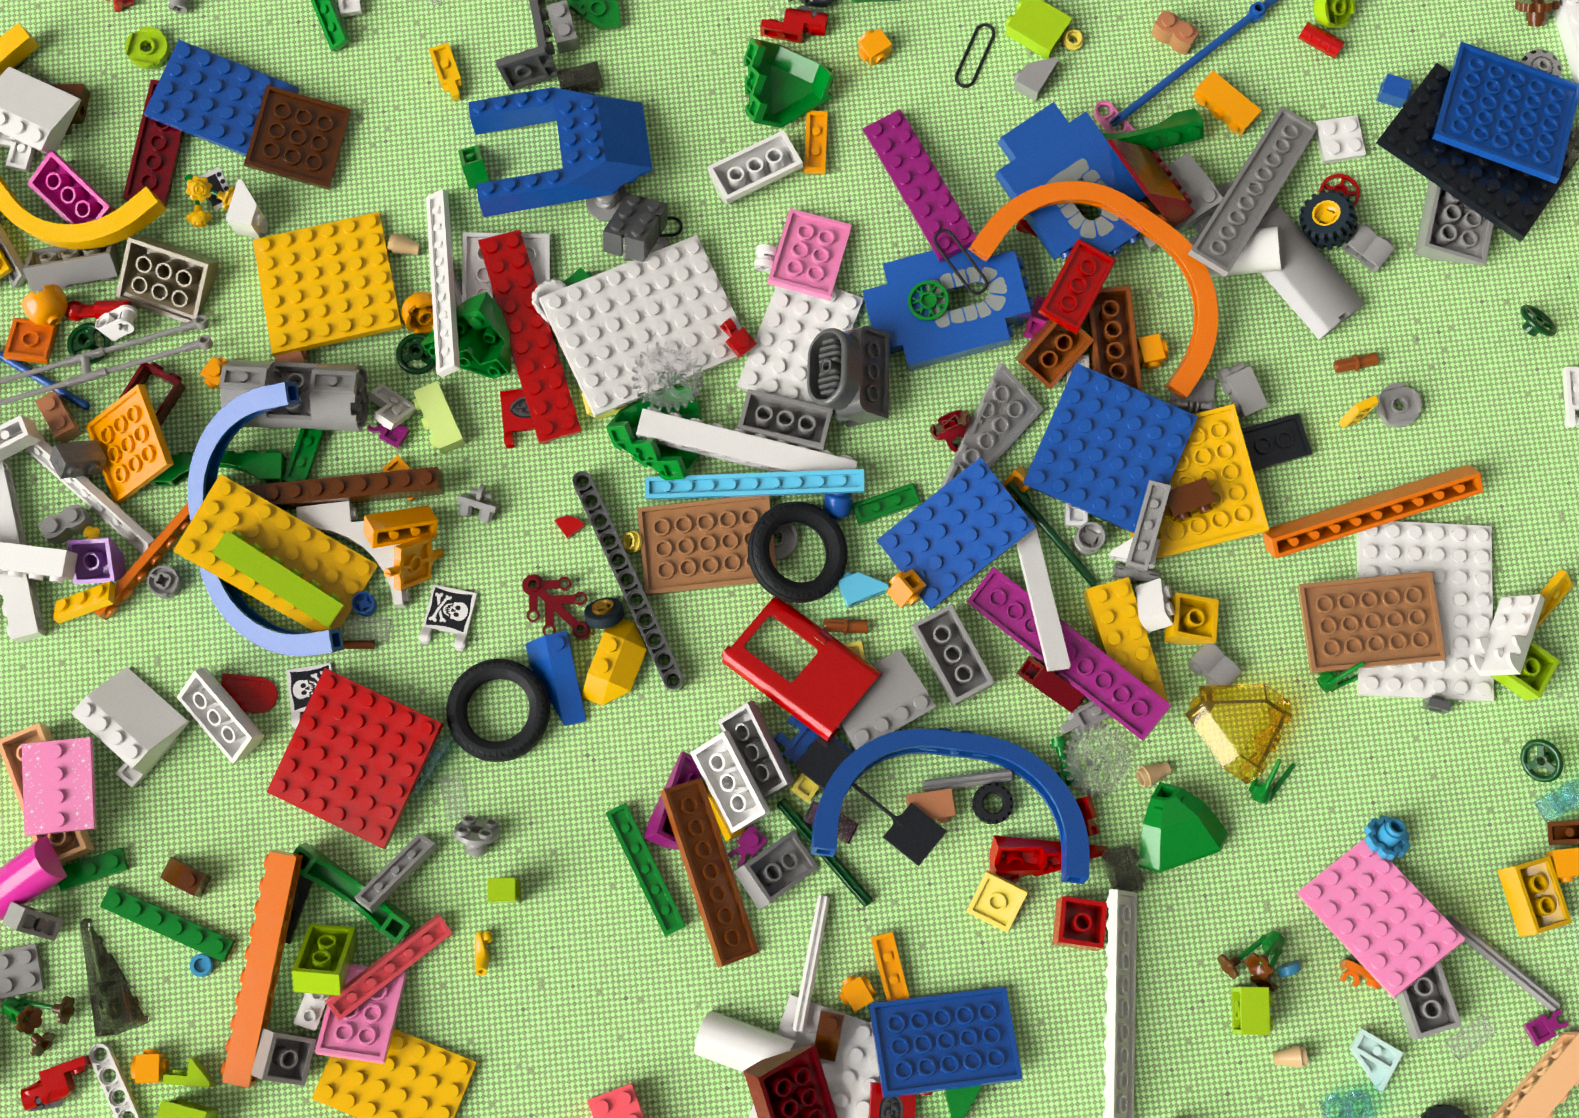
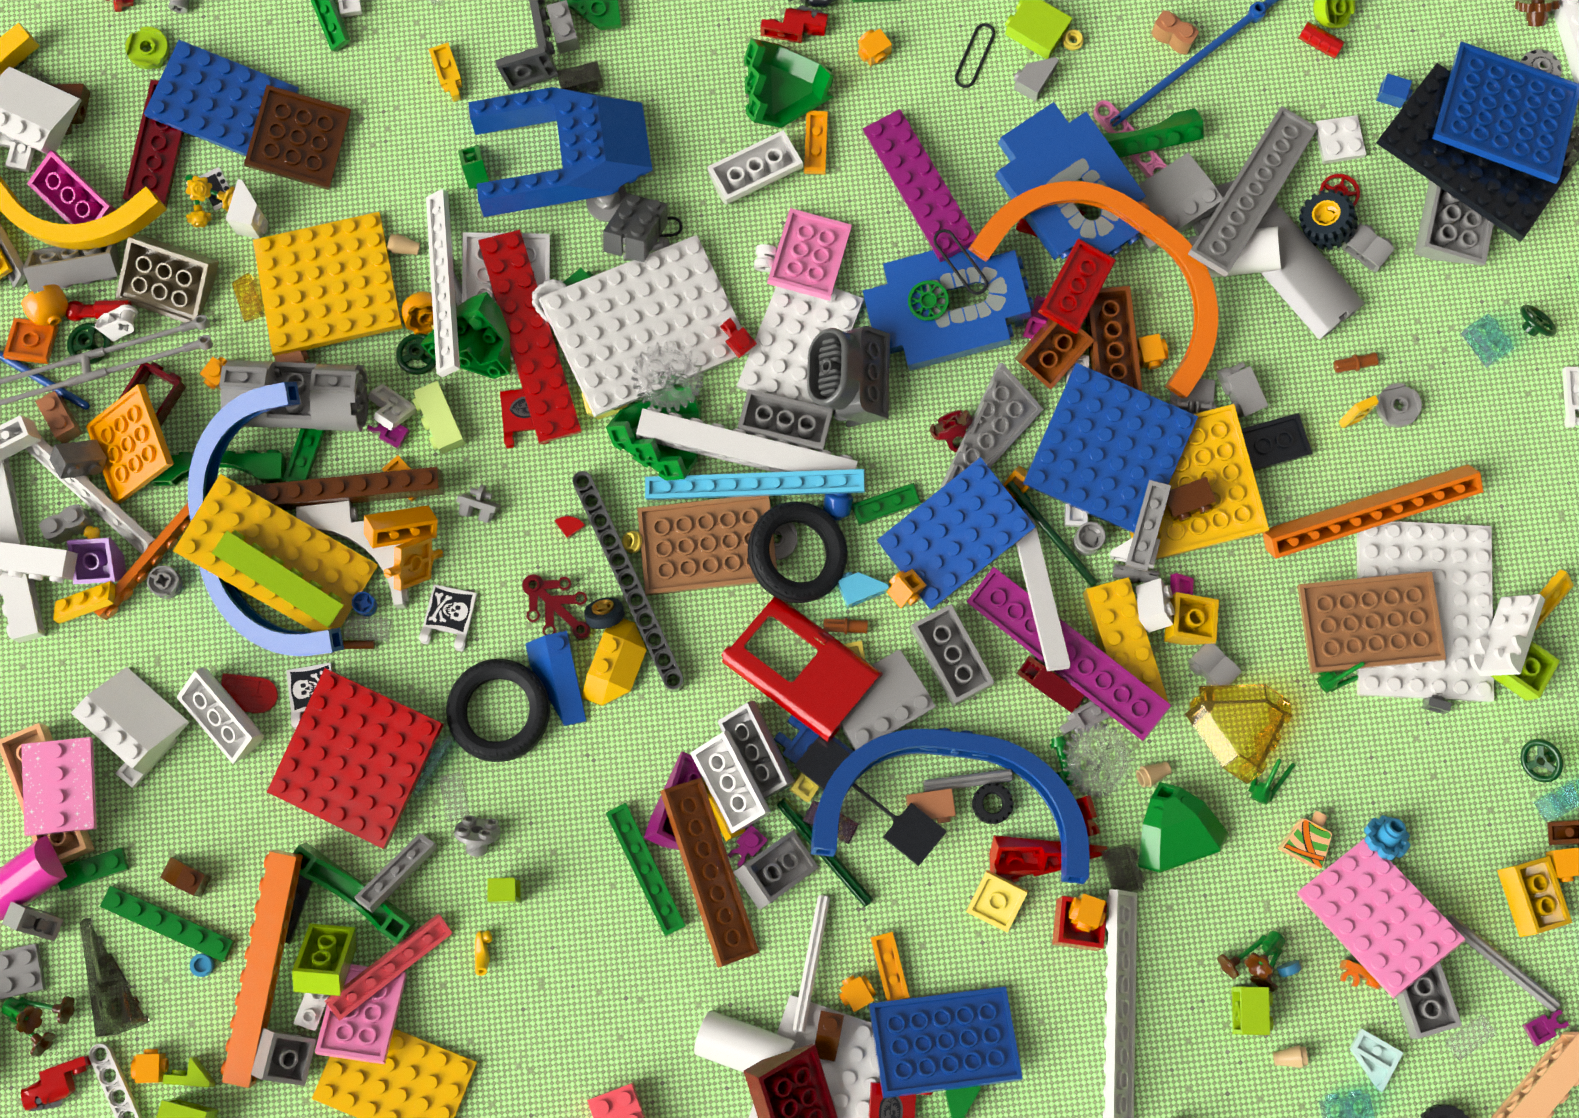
(248, 298): none -> clear yellow slope
(1087, 912): none -> light orange brick
(1154, 180): dark red slope -> none
(1181, 584): none -> dark pink plate
(1226, 103): light orange brick -> none
(1308, 841): none -> torso
(1482, 343): none -> clear light blue brick

